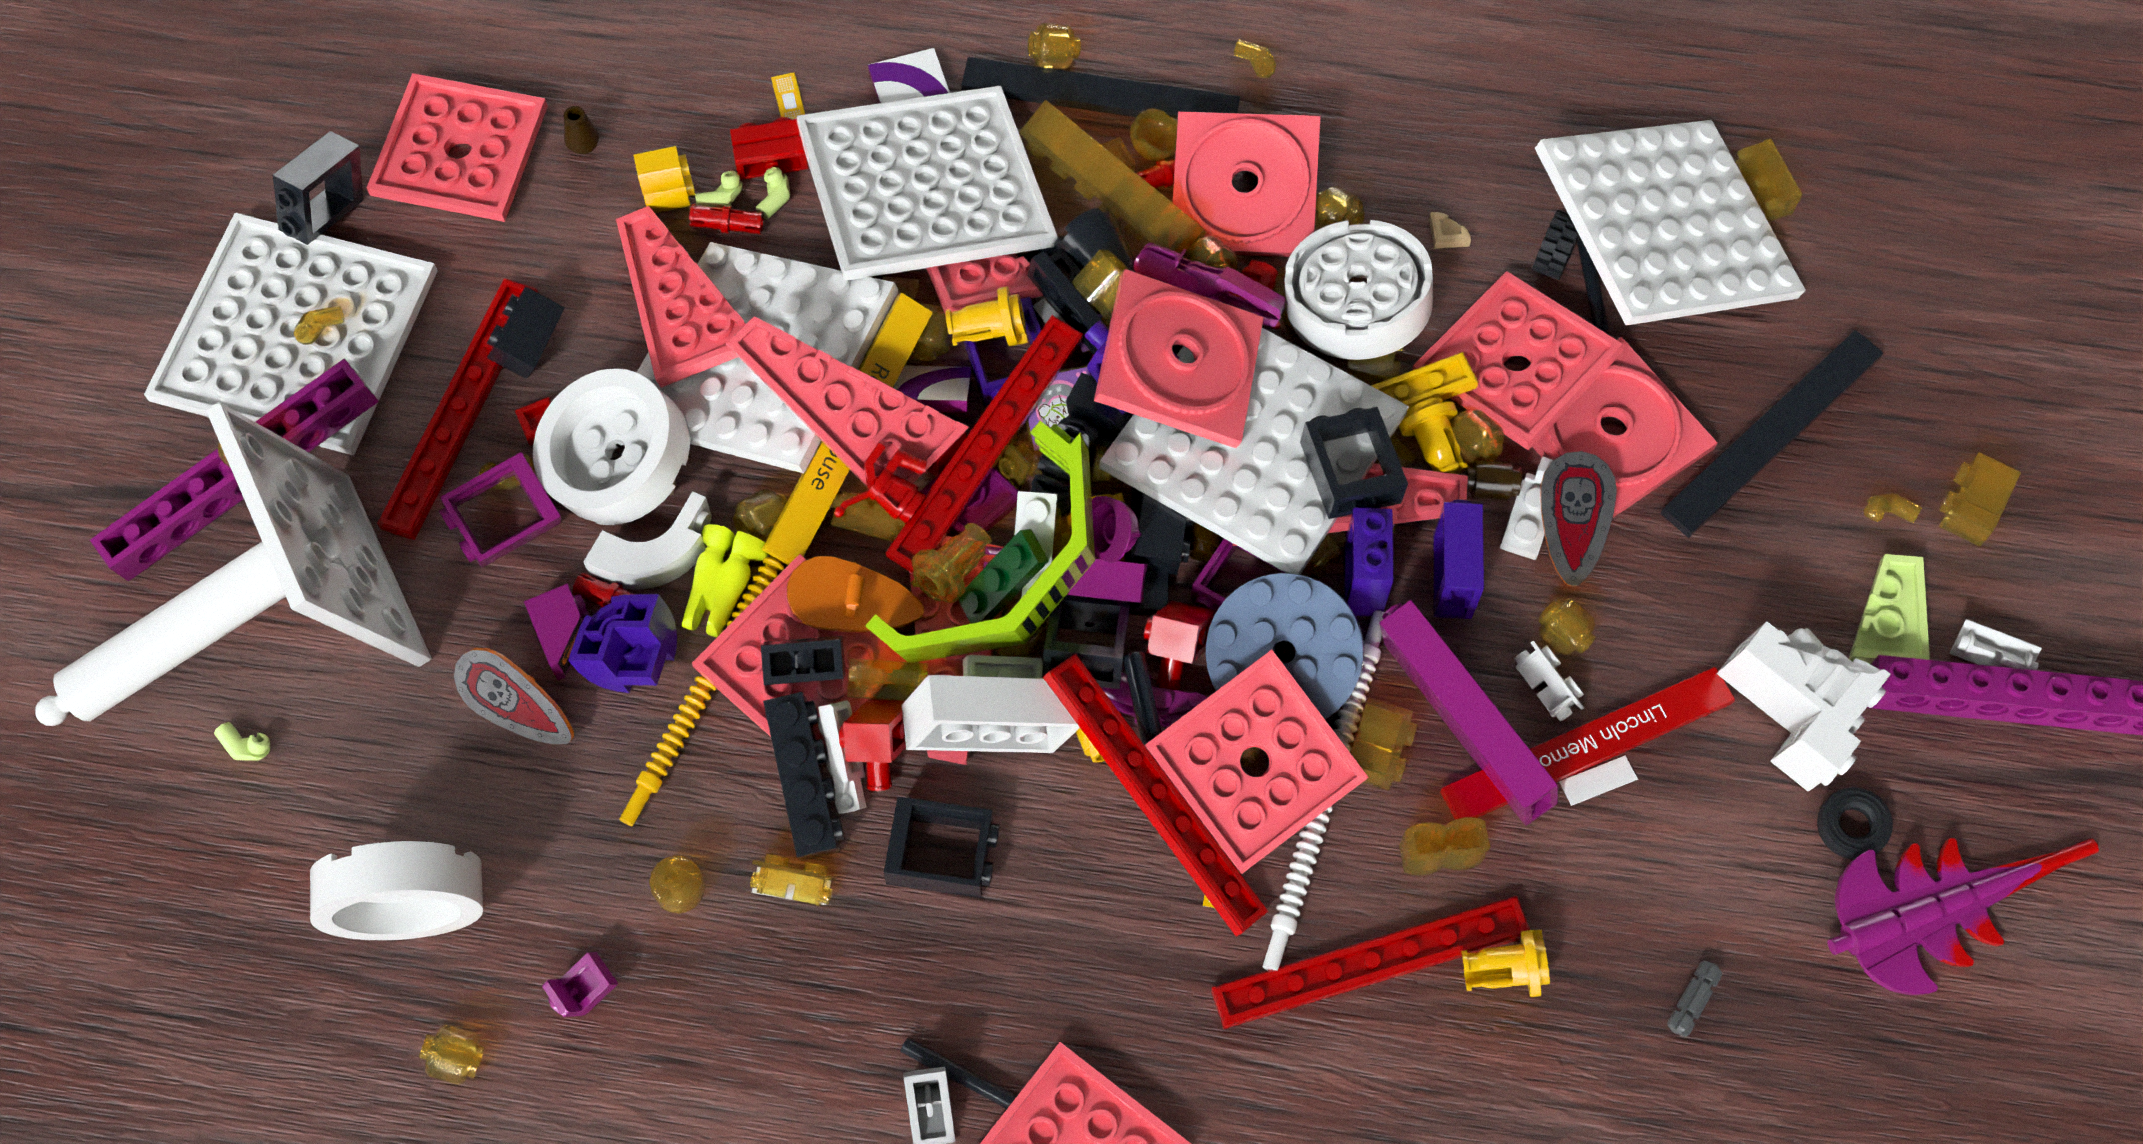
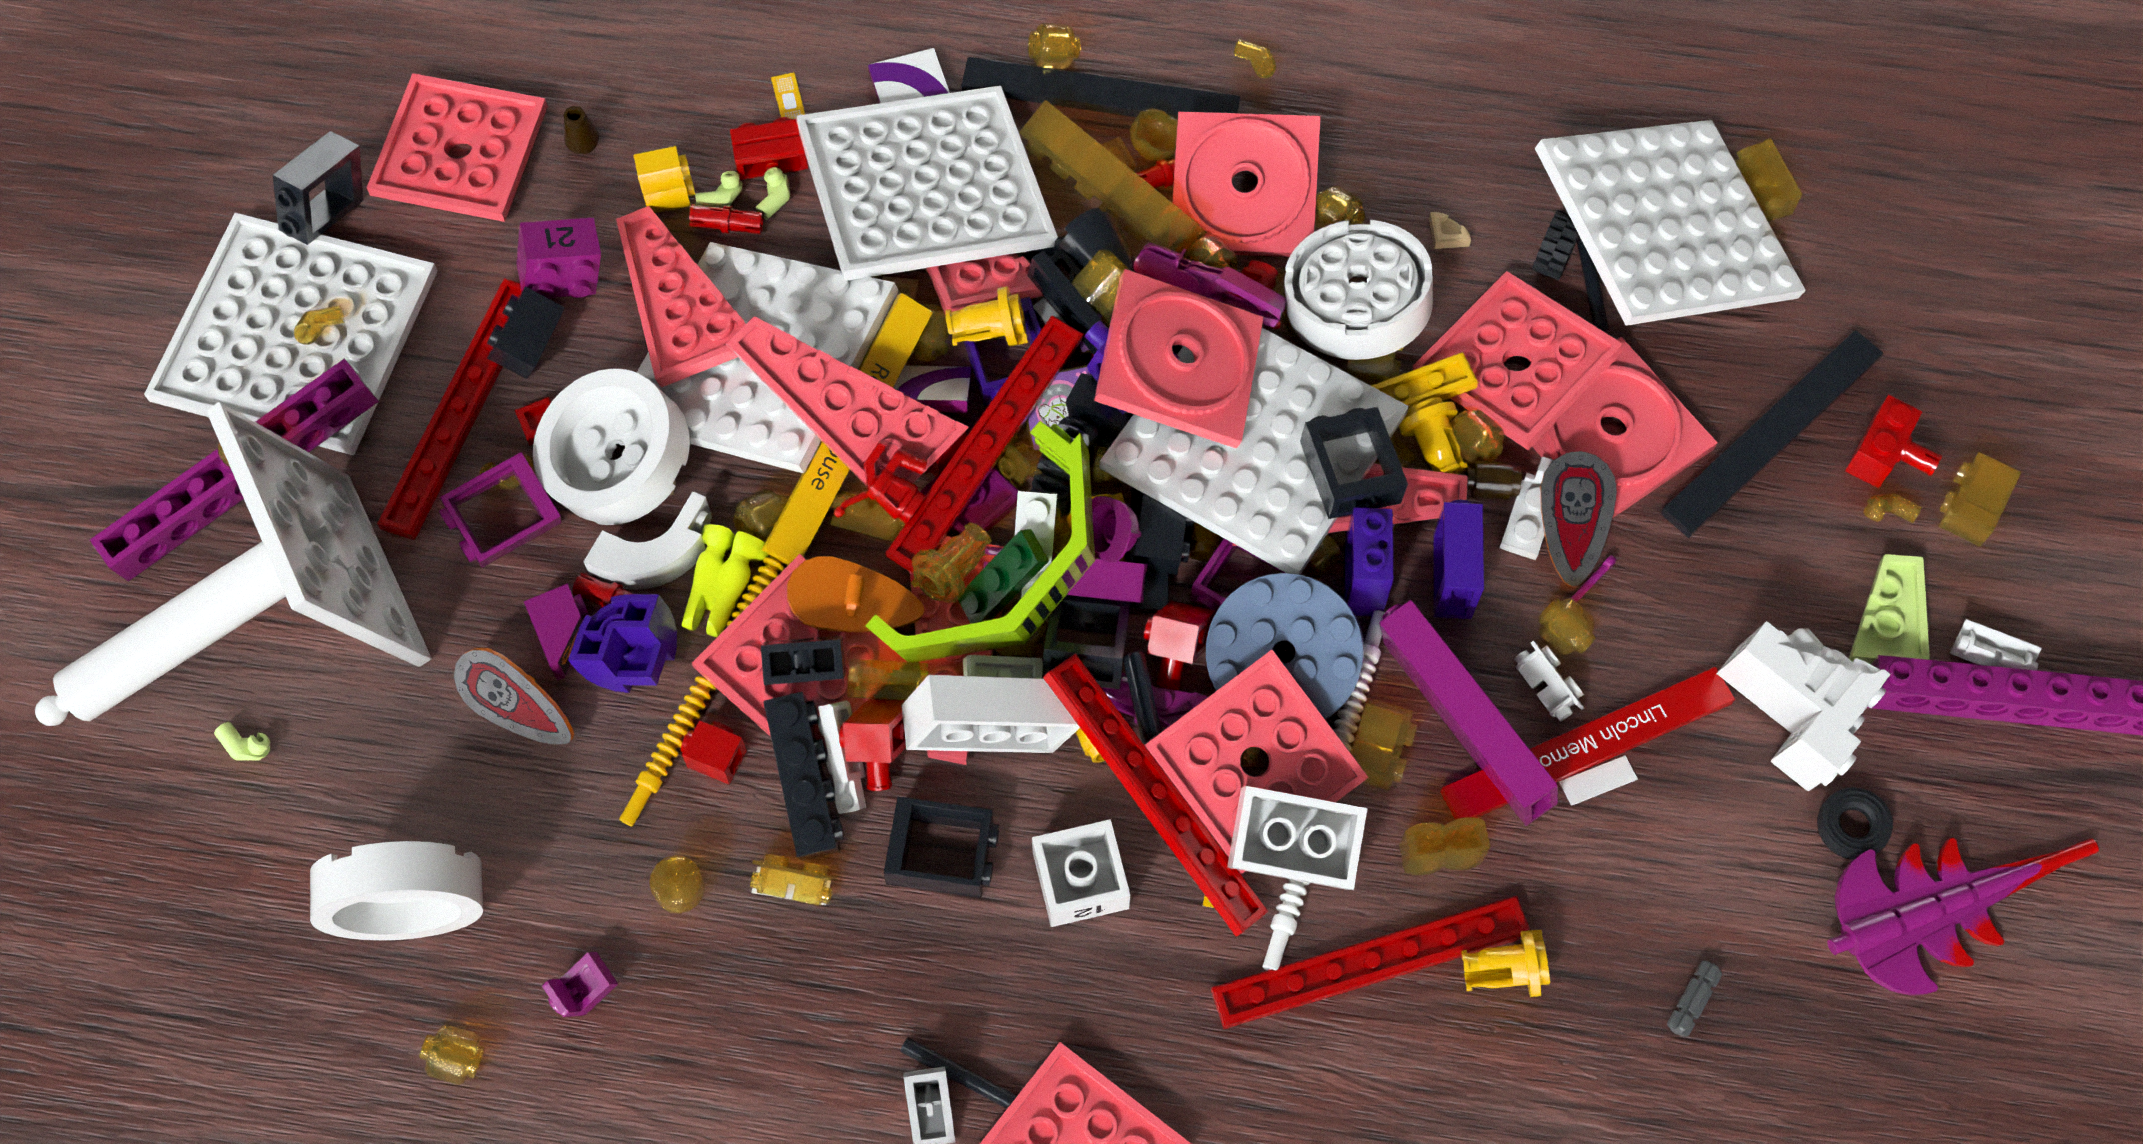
(559, 257): none -> magenta brick
(713, 750): none -> red brick
(1081, 873): none -> white brick
(1297, 837): none -> white brick
(1607, 565): none -> magenta hinge
(1890, 441): none -> red brick

